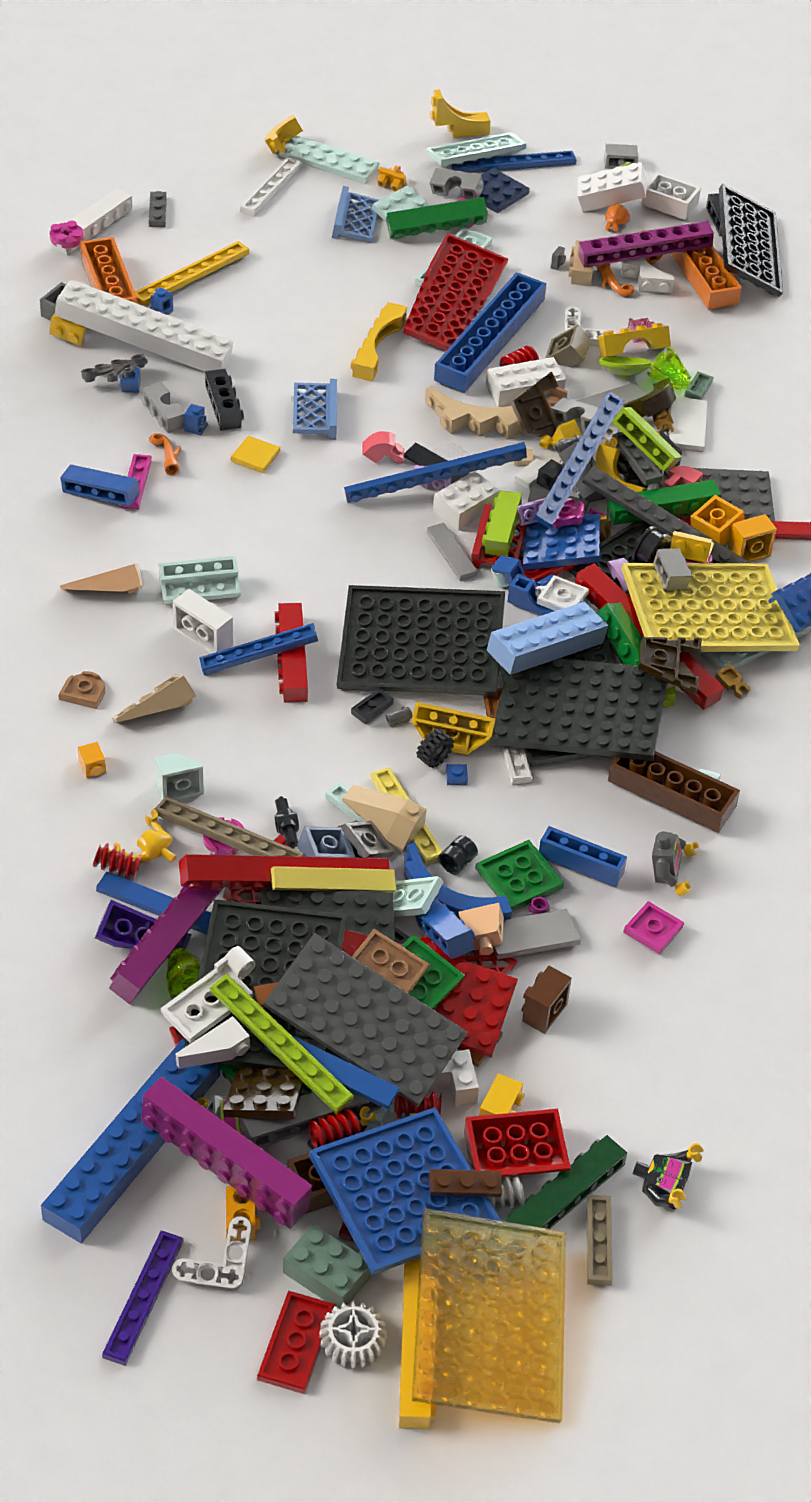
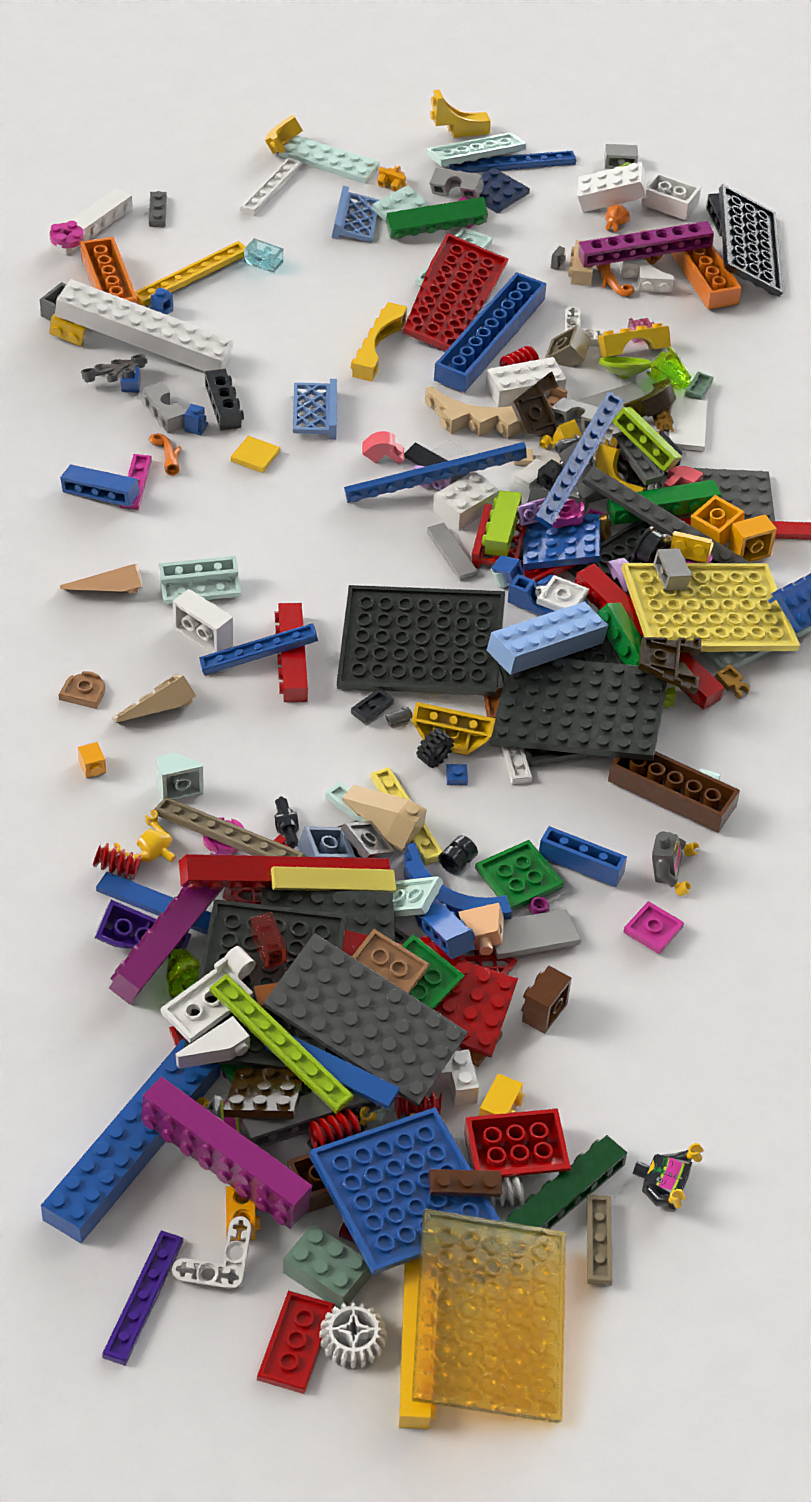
(263, 255): none -> clear light blue brick
(268, 939): none -> clear red brick

